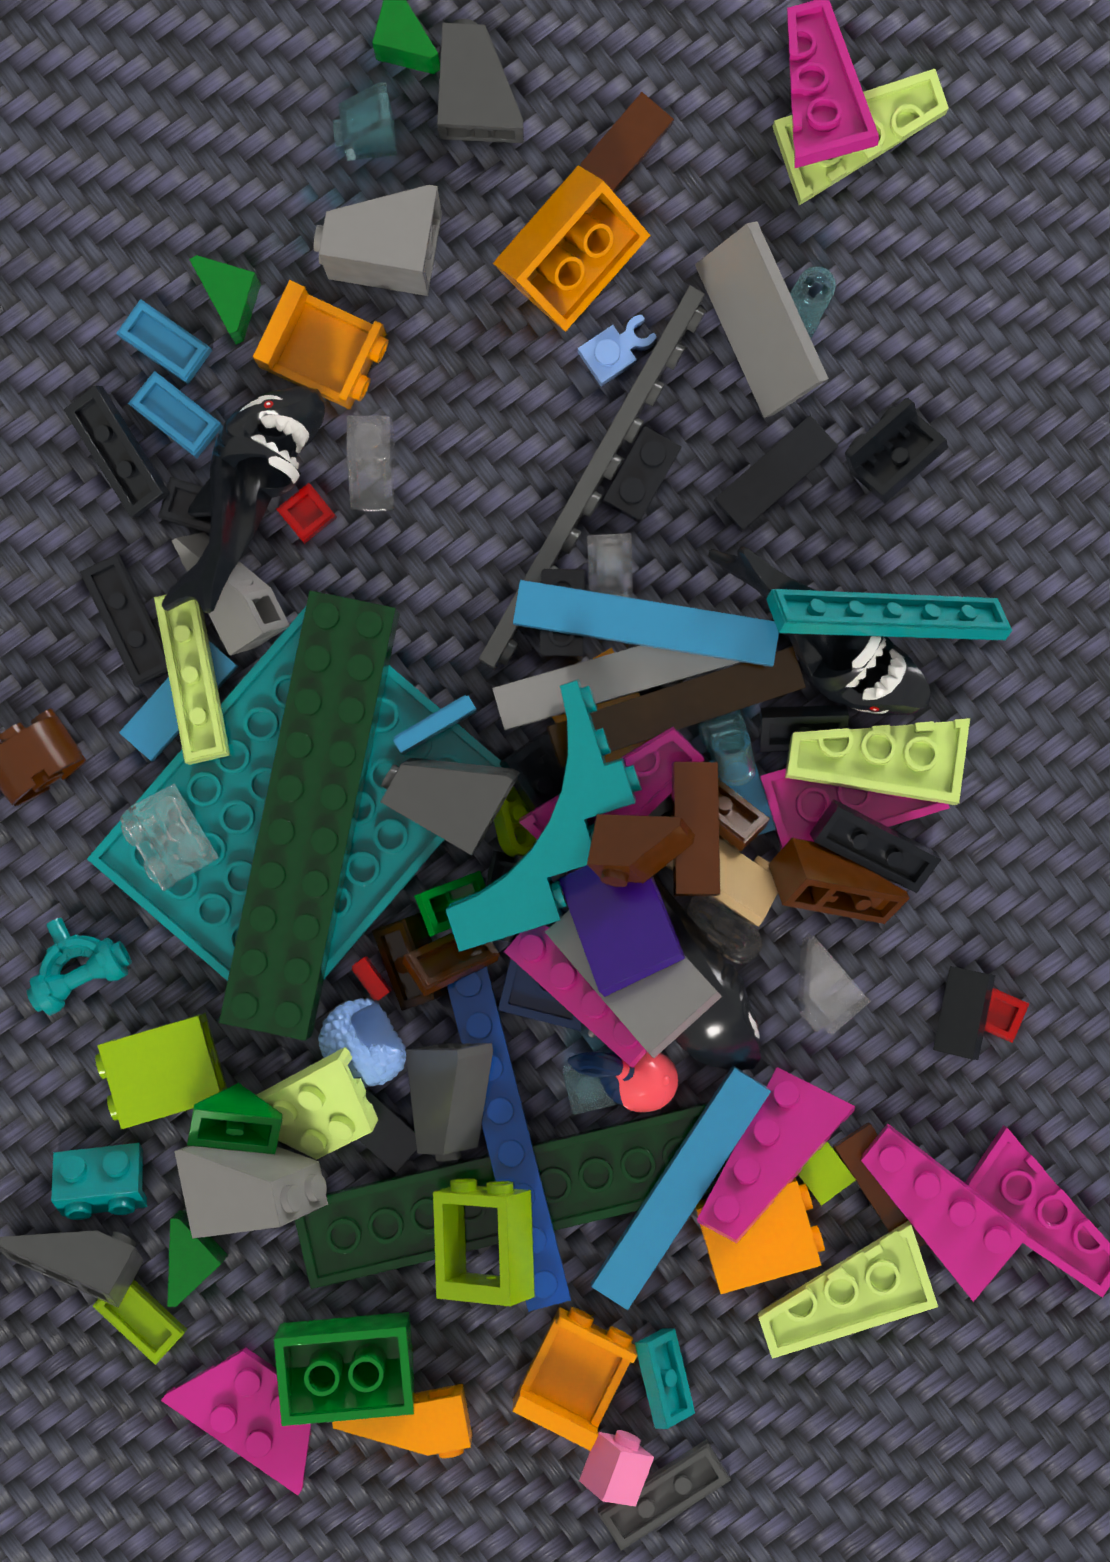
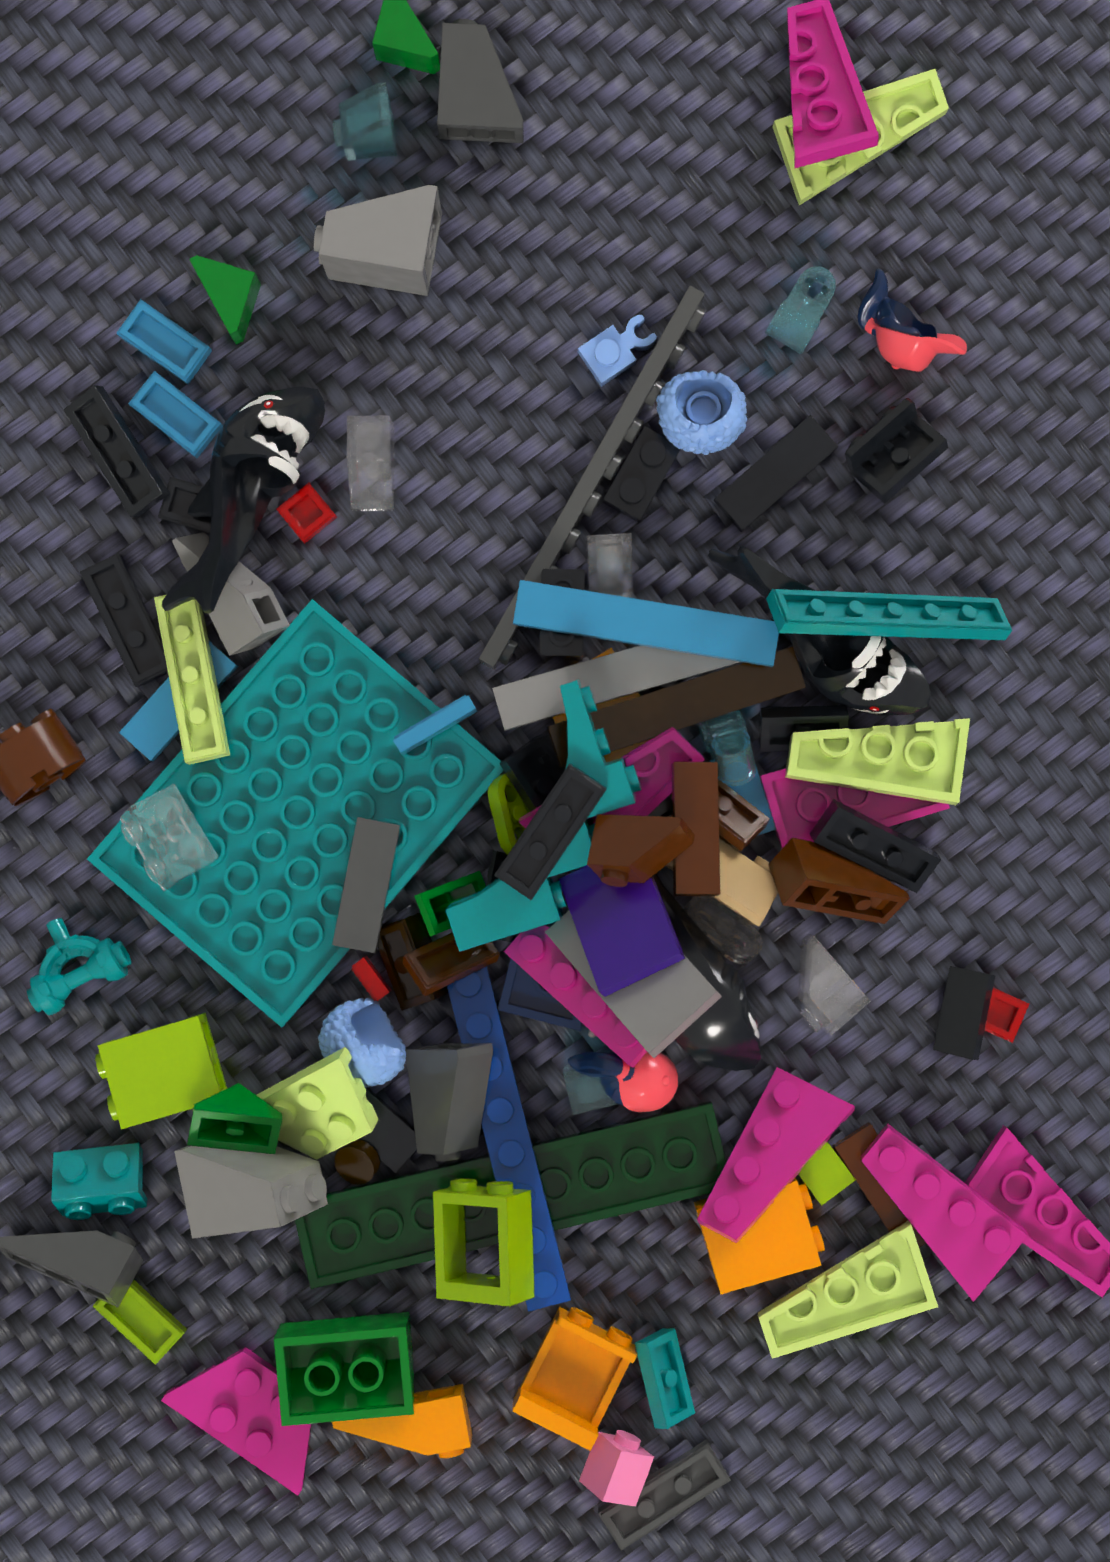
(189, 1259): green slope -> none
(309, 816): dark green brick -> none
(320, 346): light orange panel -> none
(357, 1162): none -> dark brown tile
(366, 885): none -> dark grey tile
(449, 797): dark grey slope -> none
(550, 831): none -> black tile
(572, 247): light orange slope -> none
(628, 141): reddish brown tile -> none
(680, 1187): dark azure tile -> none
(702, 411): none -> light blue hair
(761, 320): light grey tile -> none
(899, 334): none -> hair

